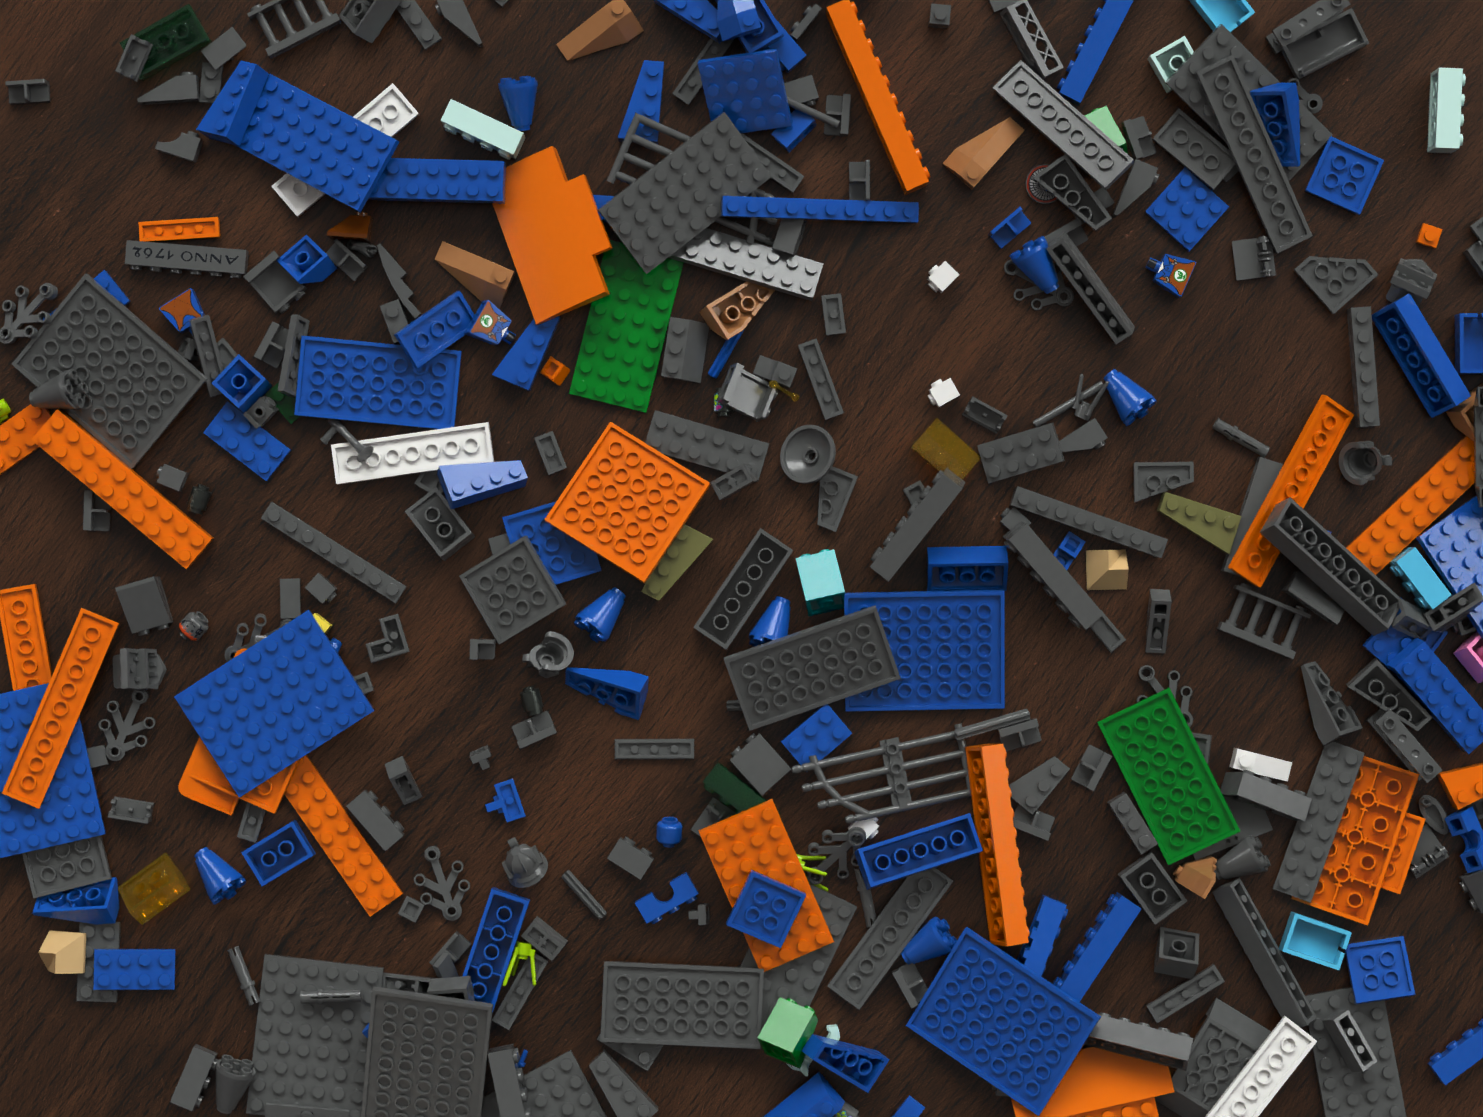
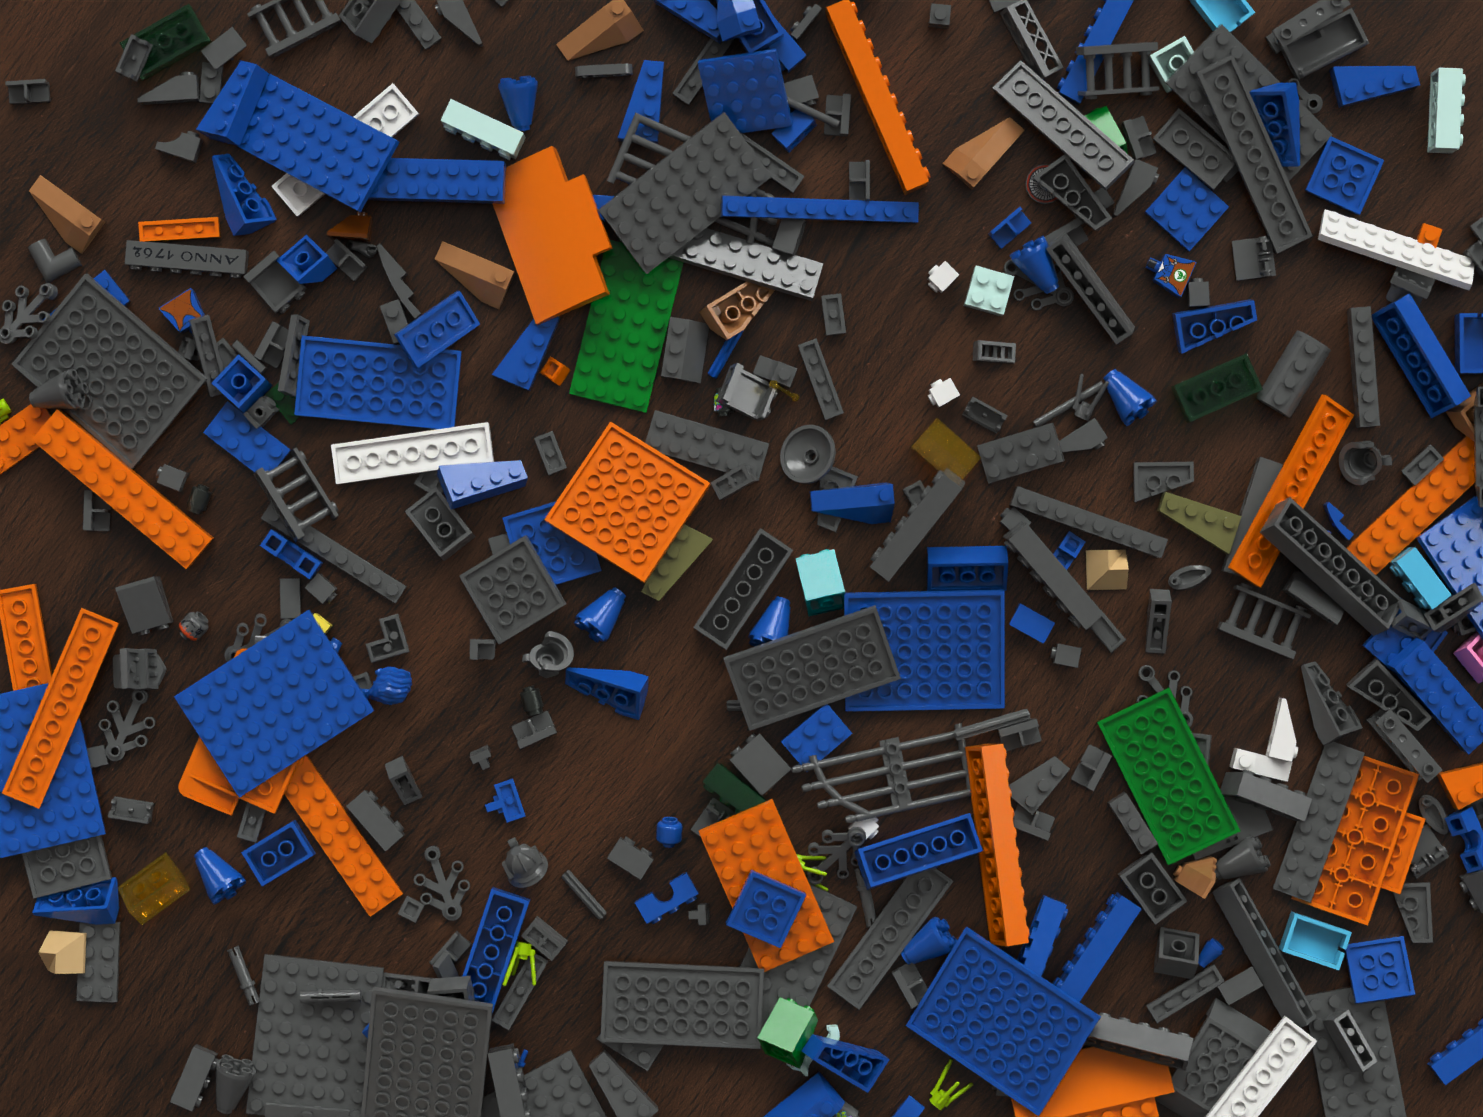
(50, 265): none -> dark grey brick
(69, 217): none -> medium nougat wedge
(134, 969): blue plate -> none
(241, 203): none -> blue wedge
(244, 352): none -> dark grey tile
(285, 511): none -> dark grey fence
(291, 554): none -> blue arch
(363, 451): dark grey piece -> none
(390, 686): none -> blue hair
(490, 325): torso -> none
(606, 70): none -> dark grey beam
(654, 748): dark grey tile -> none
(860, 503): none -> blue wedge
(941, 1098): none -> lime plant
(977, 351): none -> dark grey slope
(988, 291): none -> light aqua brick
(1031, 623): none -> blue panel
(1065, 655): none -> dark grey brick
(1107, 52): none -> dark grey fence
(1189, 577): none -> dark grey arm
(1197, 293): none -> dark grey brick
(1207, 323): none -> blue wedge
(1210, 952): none -> blue cone
(1216, 388): none -> clear green brick
(1240, 437): dark grey pin -> none
(1240, 985): none -> dark grey hinge
(1282, 737): none -> white slope
(1293, 373): none -> dark grey container
(1334, 517): none -> blue slope
(1335, 279): dark grey plate -> none
(1367, 83): none -> blue wedge
(1396, 249): none -> white plate
(1416, 910): none -> dark grey wing
(1422, 465): none -> dark grey plate

